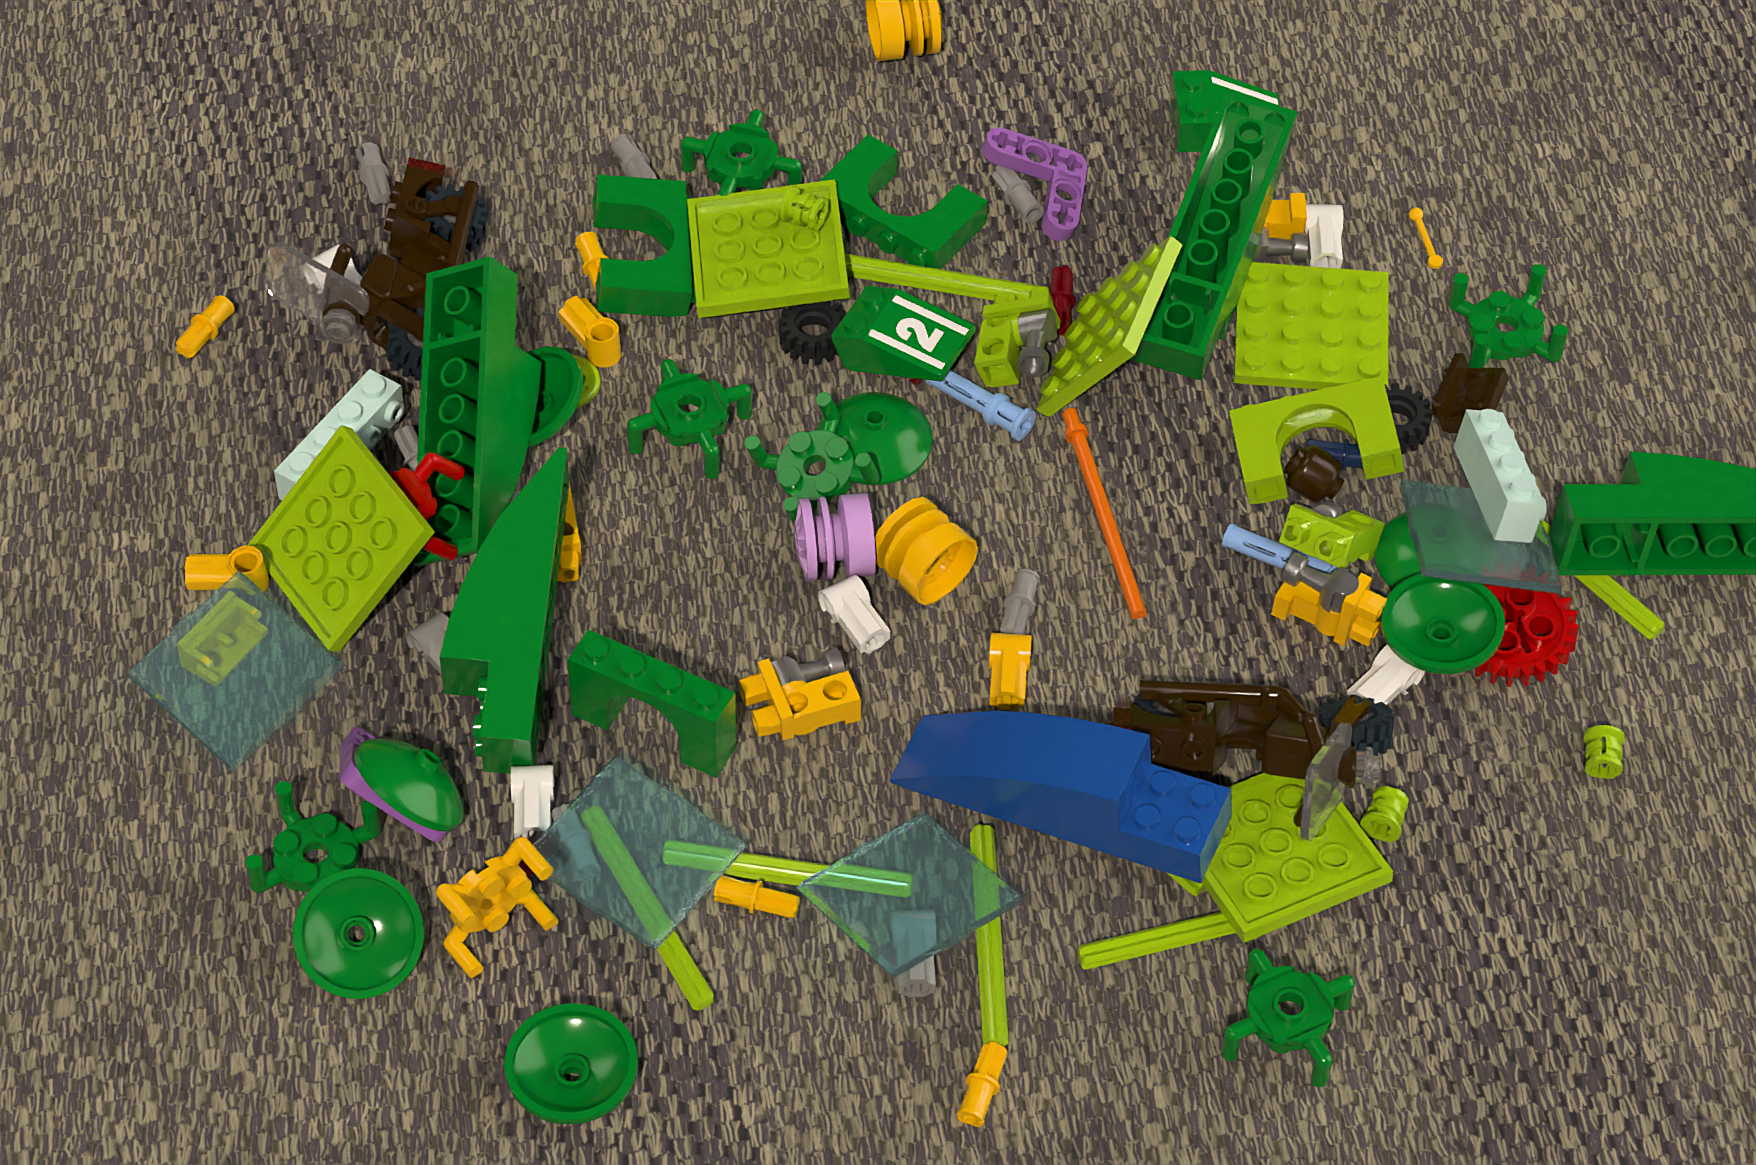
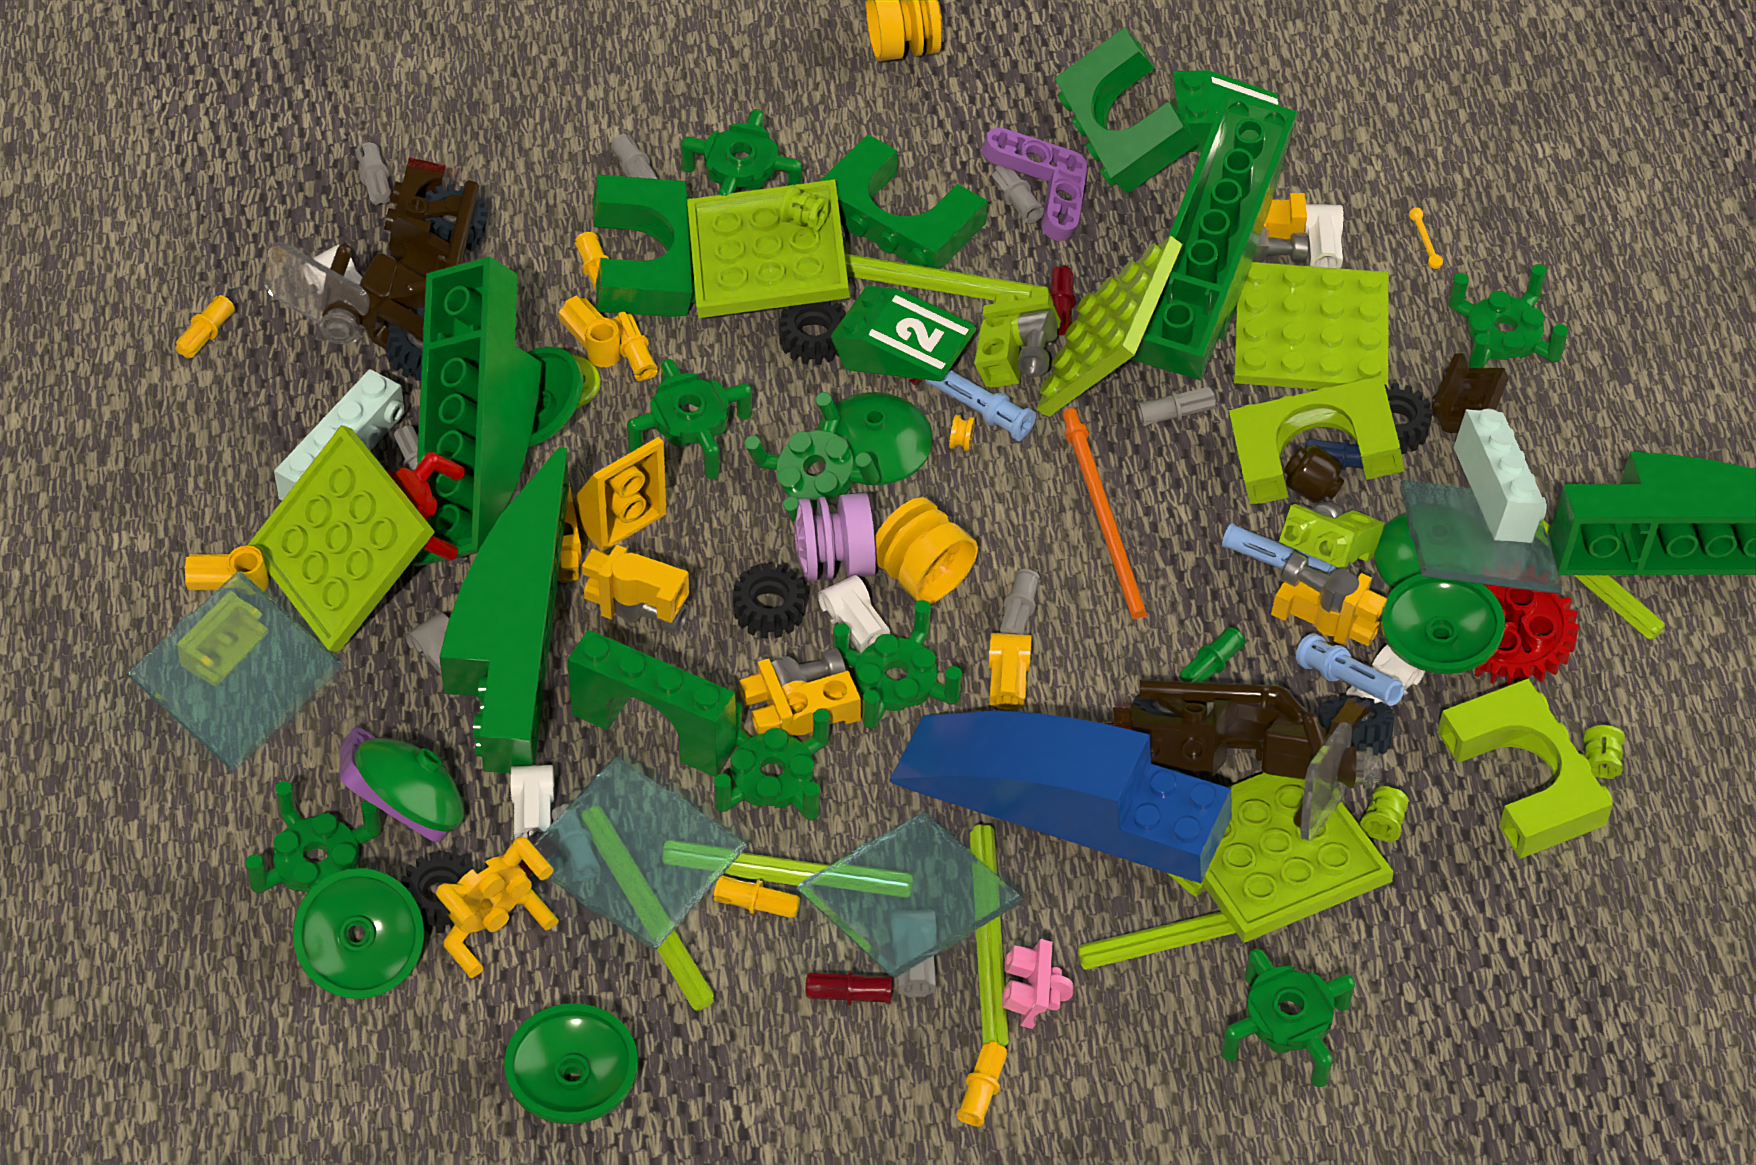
(427, 874): none -> black tyre
(623, 496): none -> yellow slope
(635, 347): none -> yellow axle
(637, 588): none -> yellow hips
(770, 582): none -> black tyre
(773, 747): none -> green plate
(848, 987): none -> dark red axle
(894, 652): none -> green plate
(962, 432): none -> yellow bush
(1041, 985): none -> bright pink hips
(1090, 90): none -> green arch
(1176, 406): none -> light grey axle
(1213, 657): none -> green axle
(1336, 664): none -> light blue pin
(1522, 720): none -> lime arch

